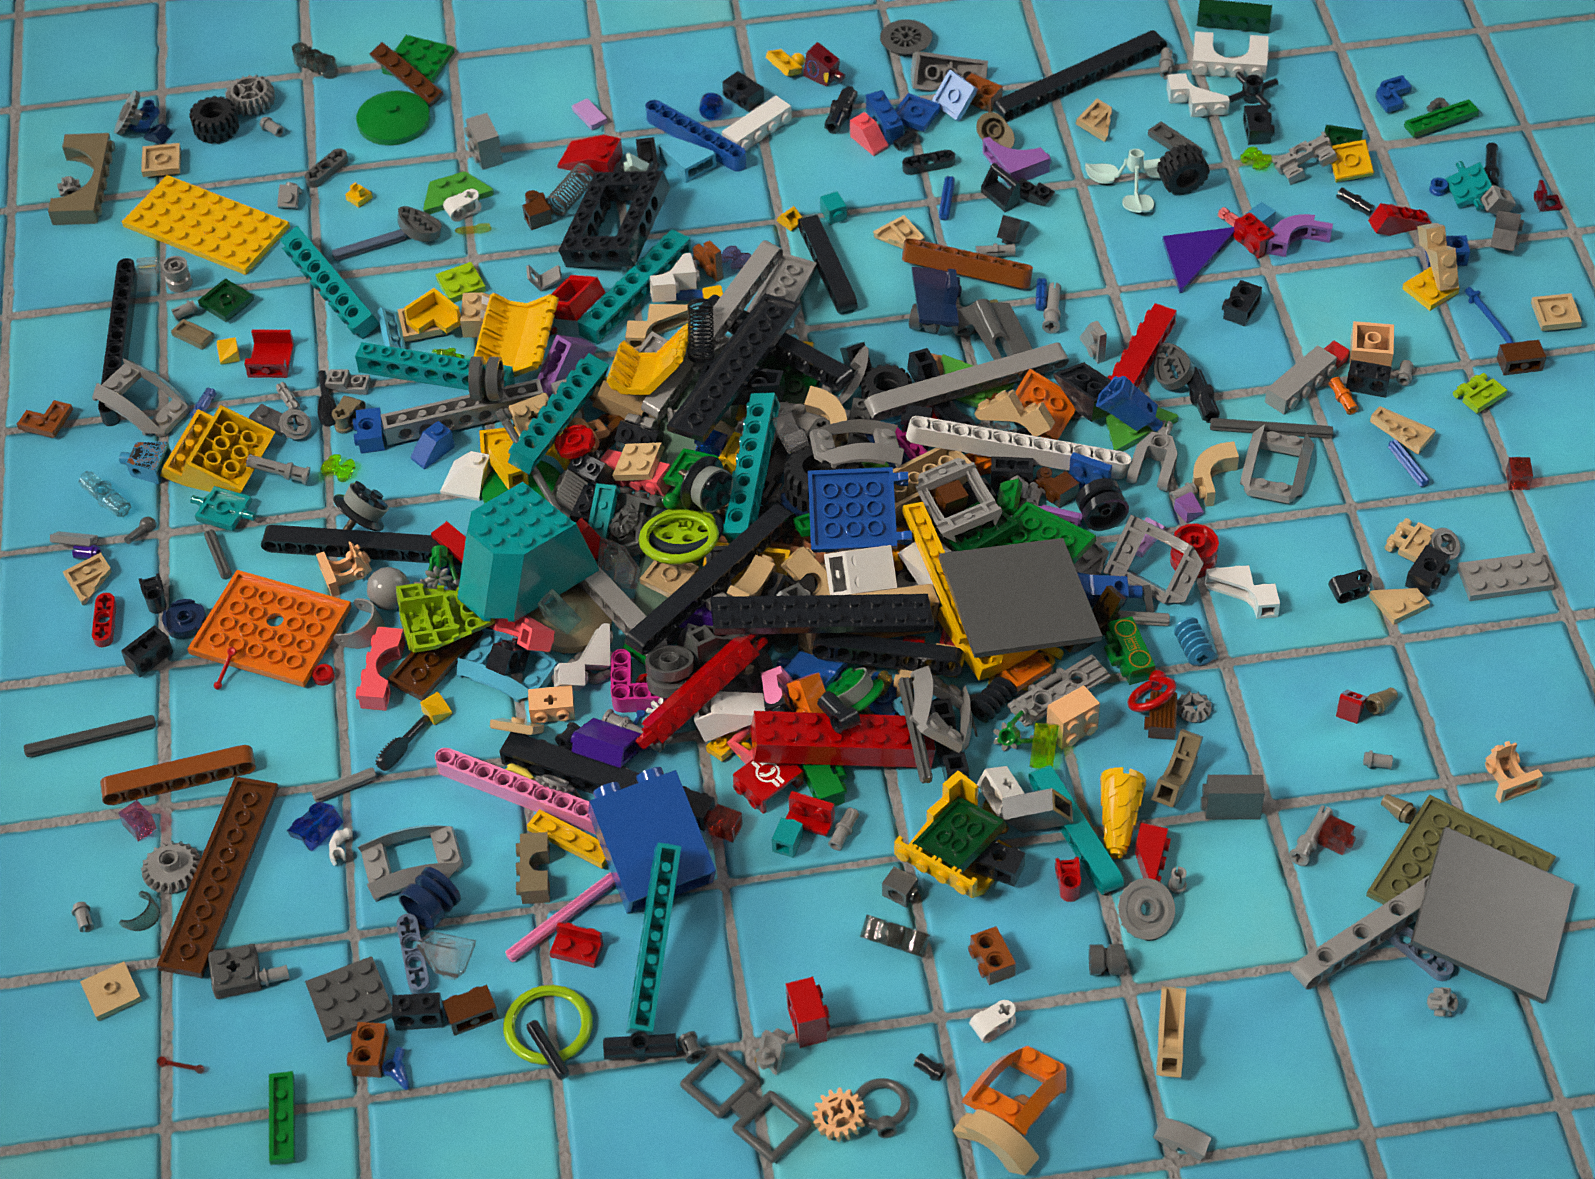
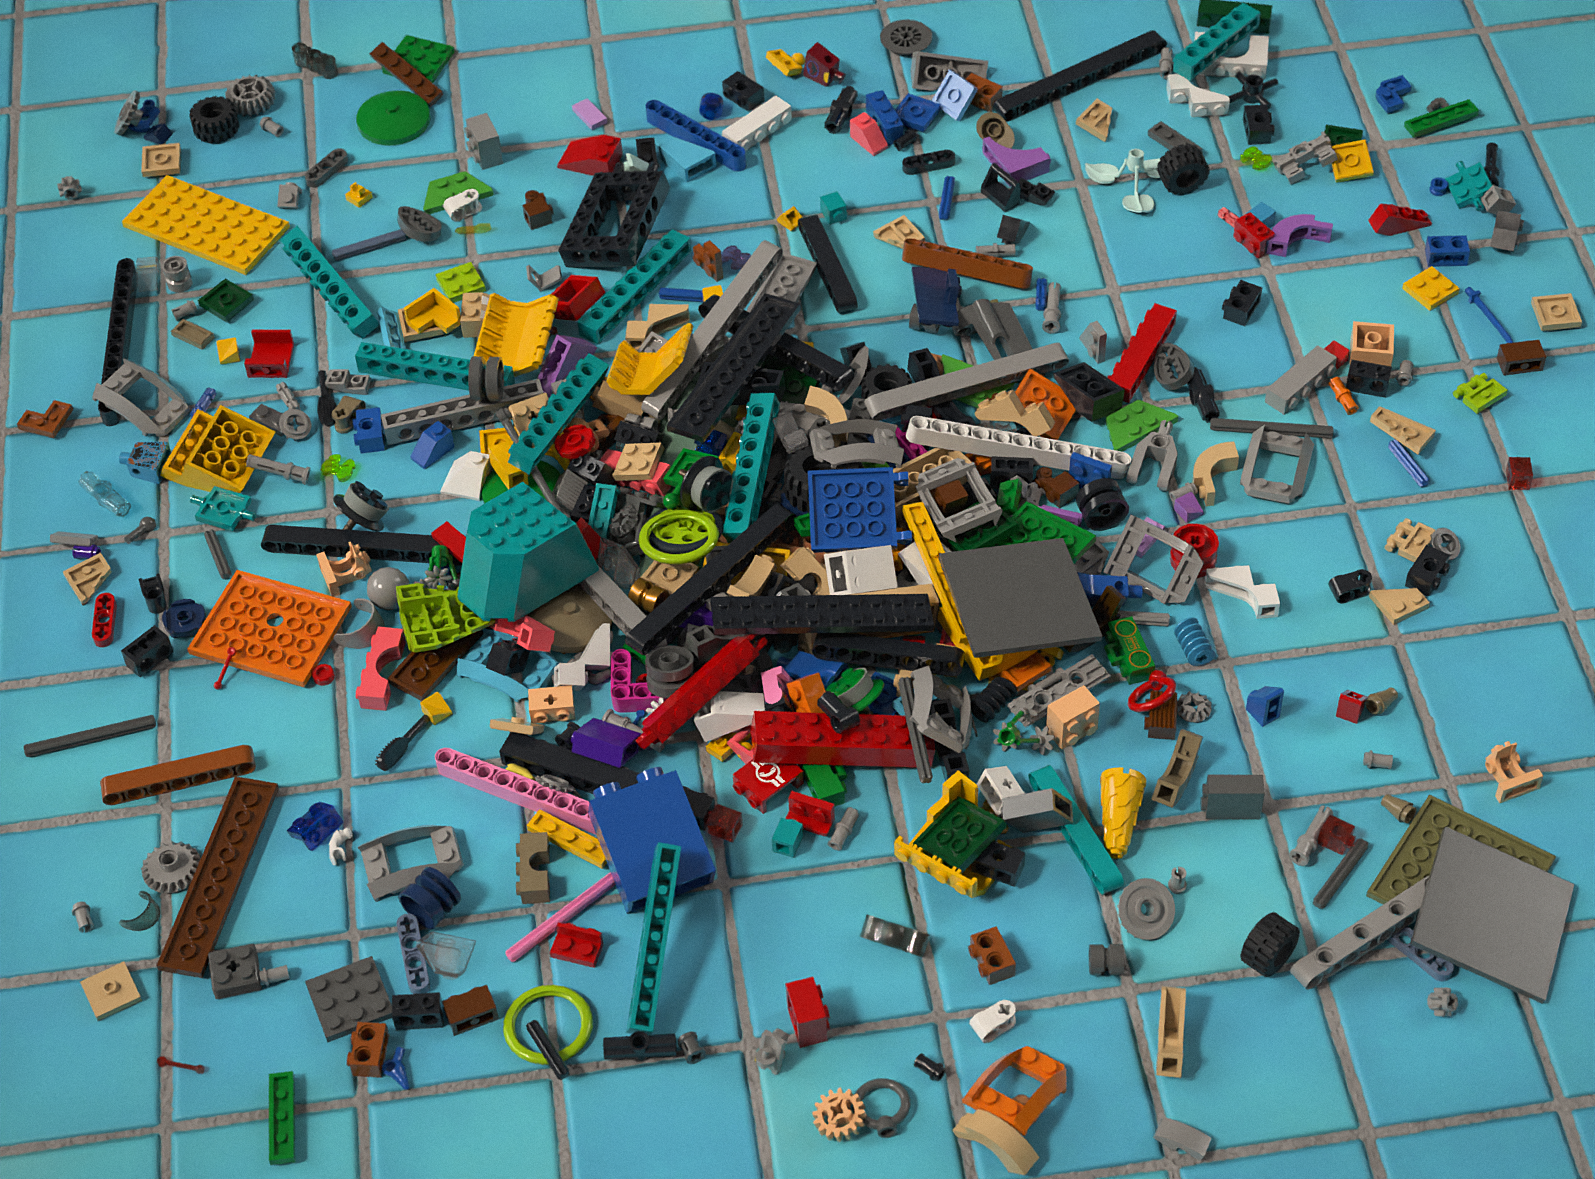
(84, 204): dark tan arch -> none
(137, 820): clear pink brick -> none
(344, 784): light grey axle -> none
(448, 352): clear neon green piece -> none
(558, 612): clear light blue slope -> none
(582, 179): dark grey piece -> none
(646, 595): none -> pearl gold wheel
(681, 277): white arch -> none
(700, 312): black piece -> none
(745, 1105): dark grey bar -> none
(887, 679): clear yellow arm -> none
(900, 887): dark grey brick -> none
(1043, 745): clear neon green tile -> none
(1068, 875): red piece -> none
(1129, 404): blue piece -> none
(1148, 598): dark grey piece -> none
(1150, 848): red slope -> none
(1193, 251): dark purple tile -> none
(1216, 41): none -> teal brick
(1265, 704): none -> blue slope
(1270, 944): none -> black tyre
(1340, 873): none -> dark grey axle
(1355, 201): black pin -> none
(1441, 257): tan arch -> none
(1505, 576): light grey plate -> none
(1541, 197): dark red bracket -> none

